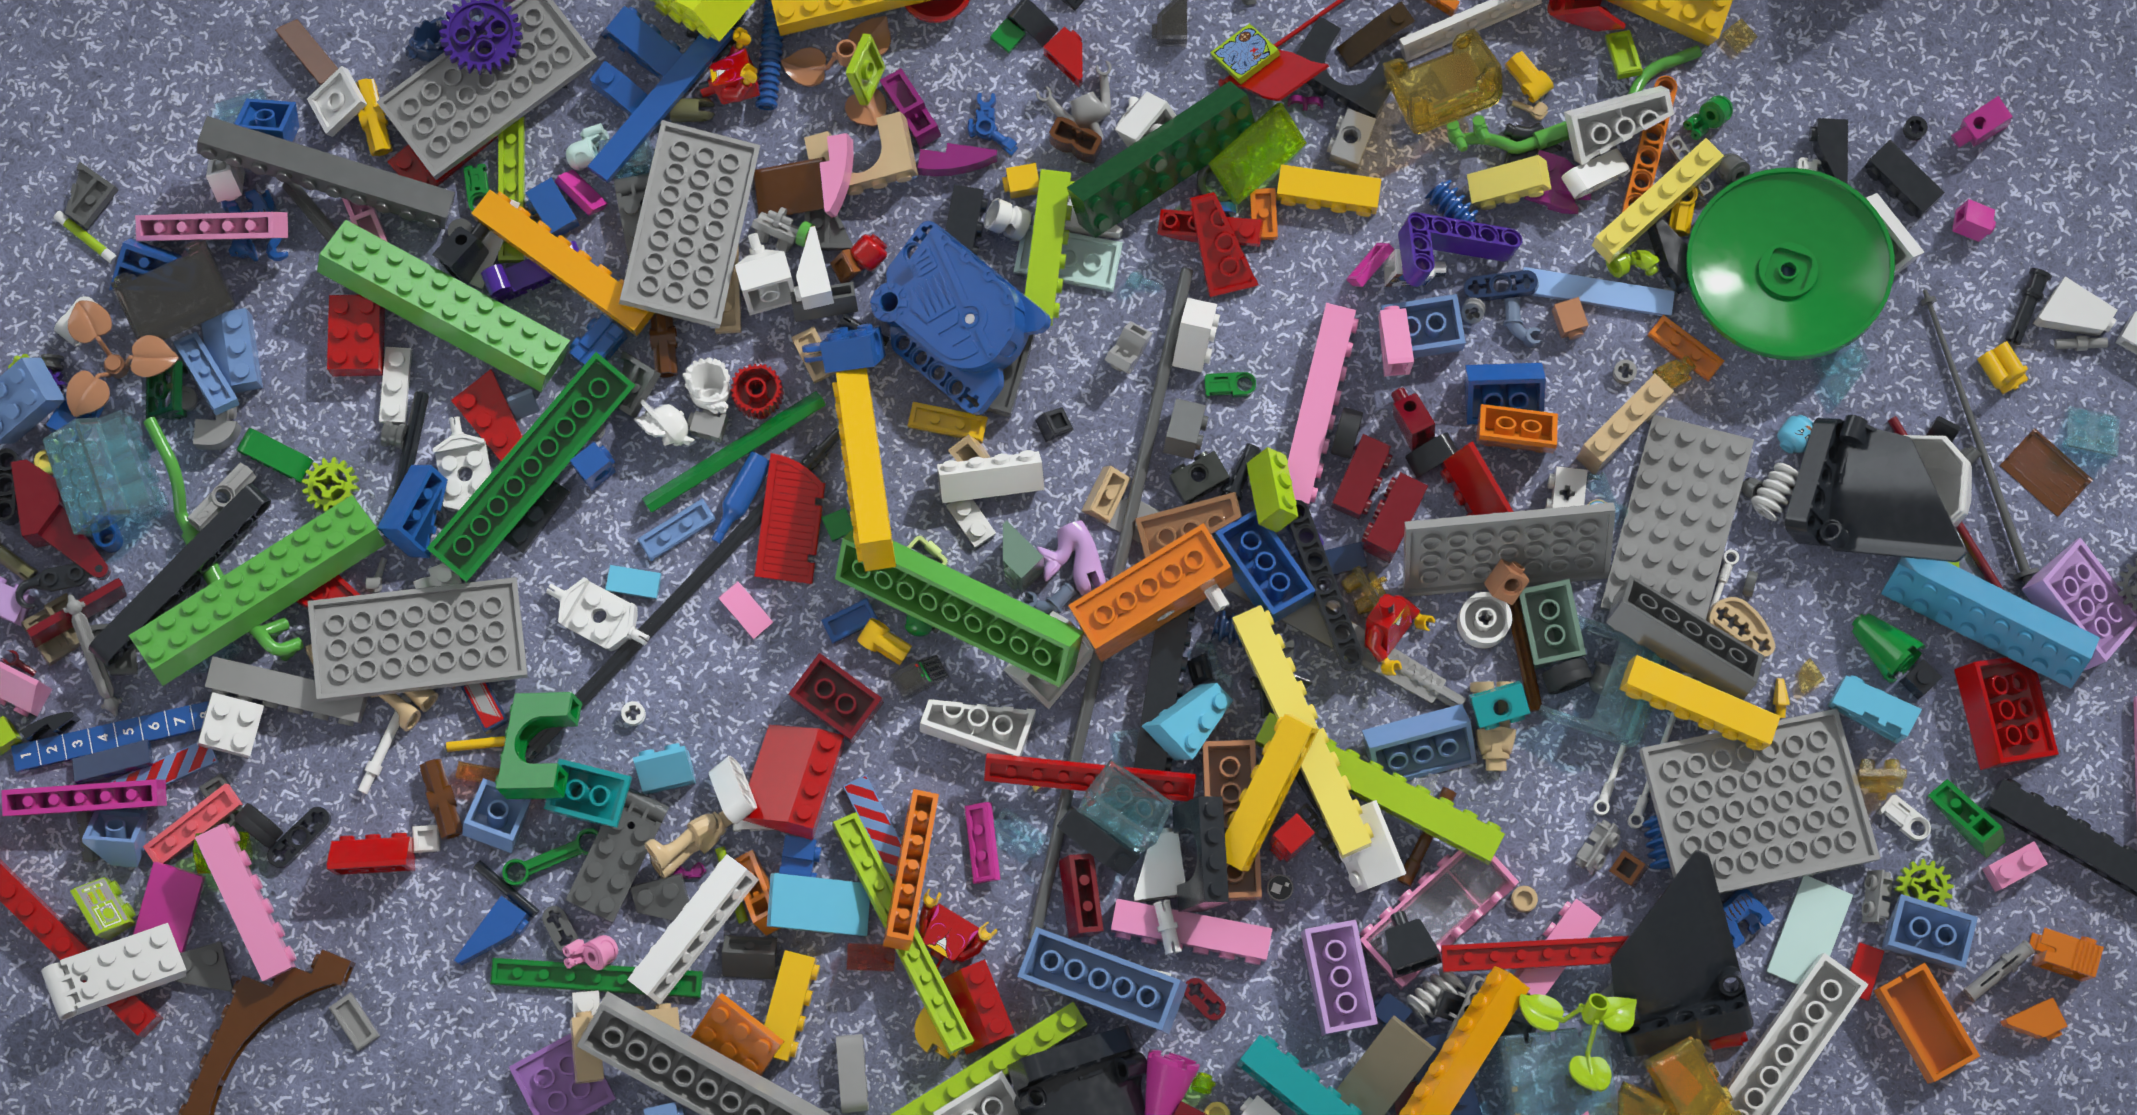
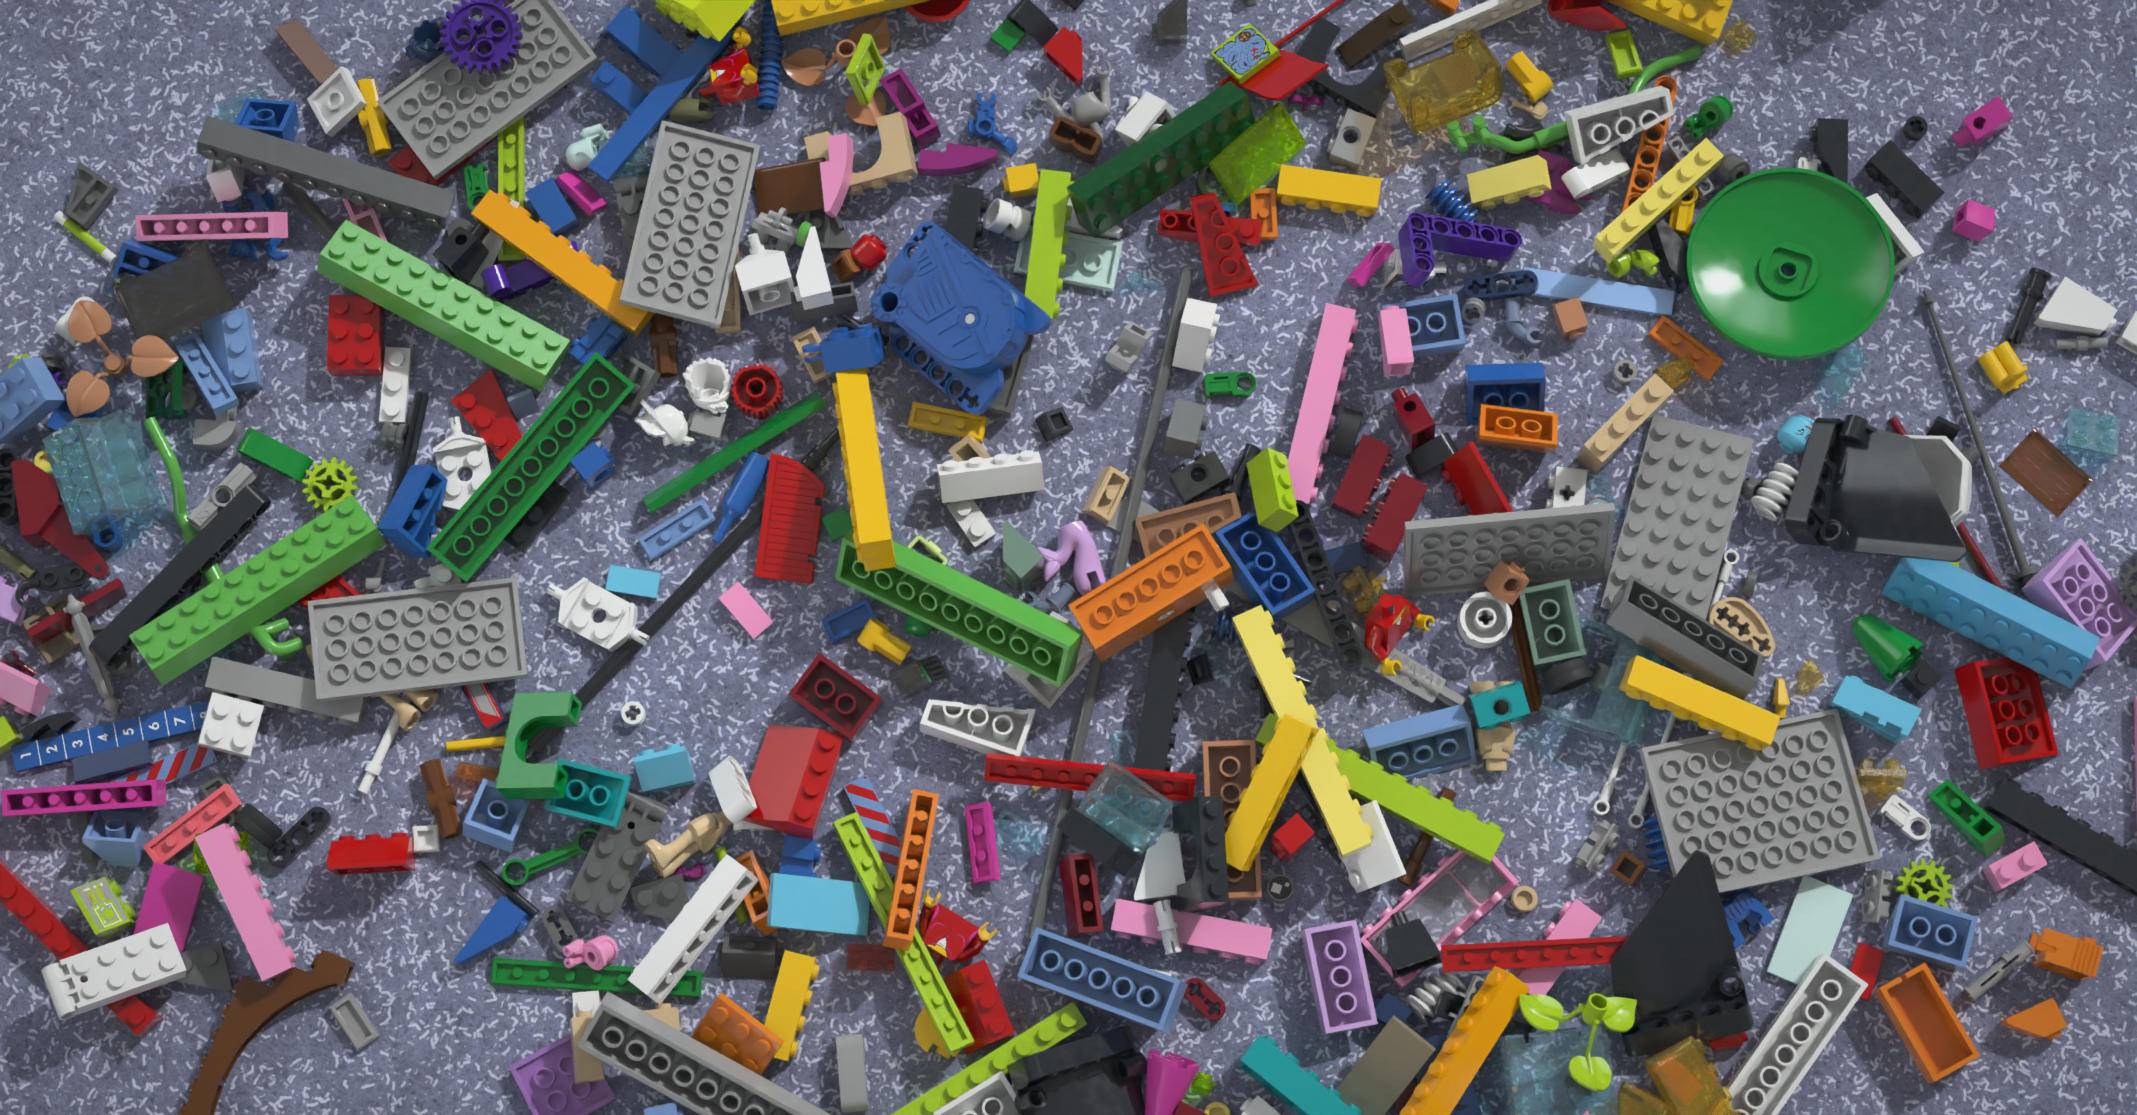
(1190, 721): medium azure wedge -> none

